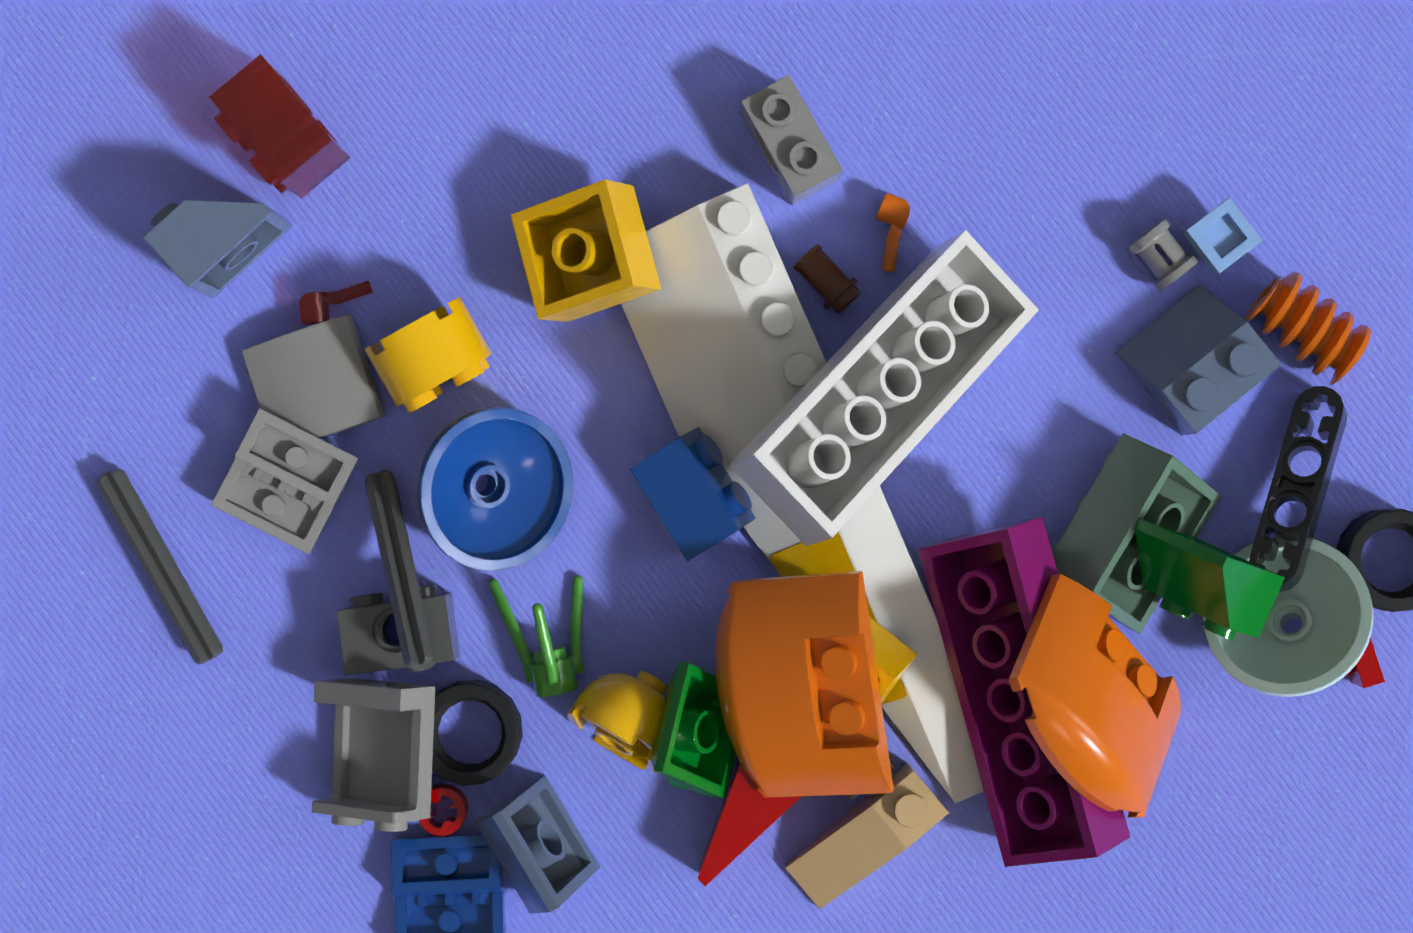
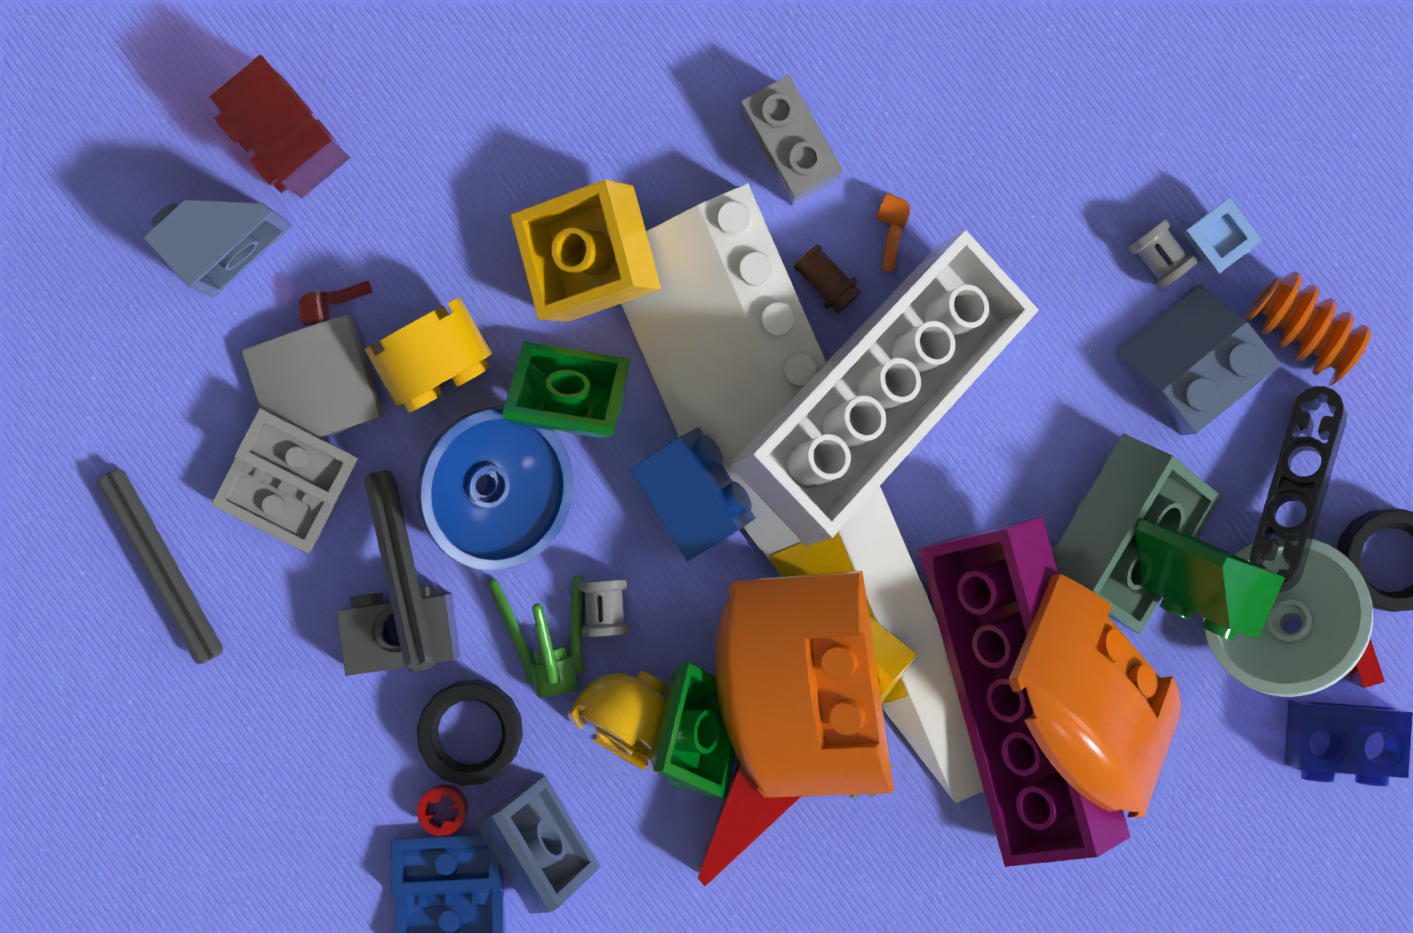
(379, 752): light grey panel -> none
(567, 390): none -> green slope
(604, 607): none -> light grey bush
(867, 838): tan slope -> none
(1348, 731): none -> clear blue brick

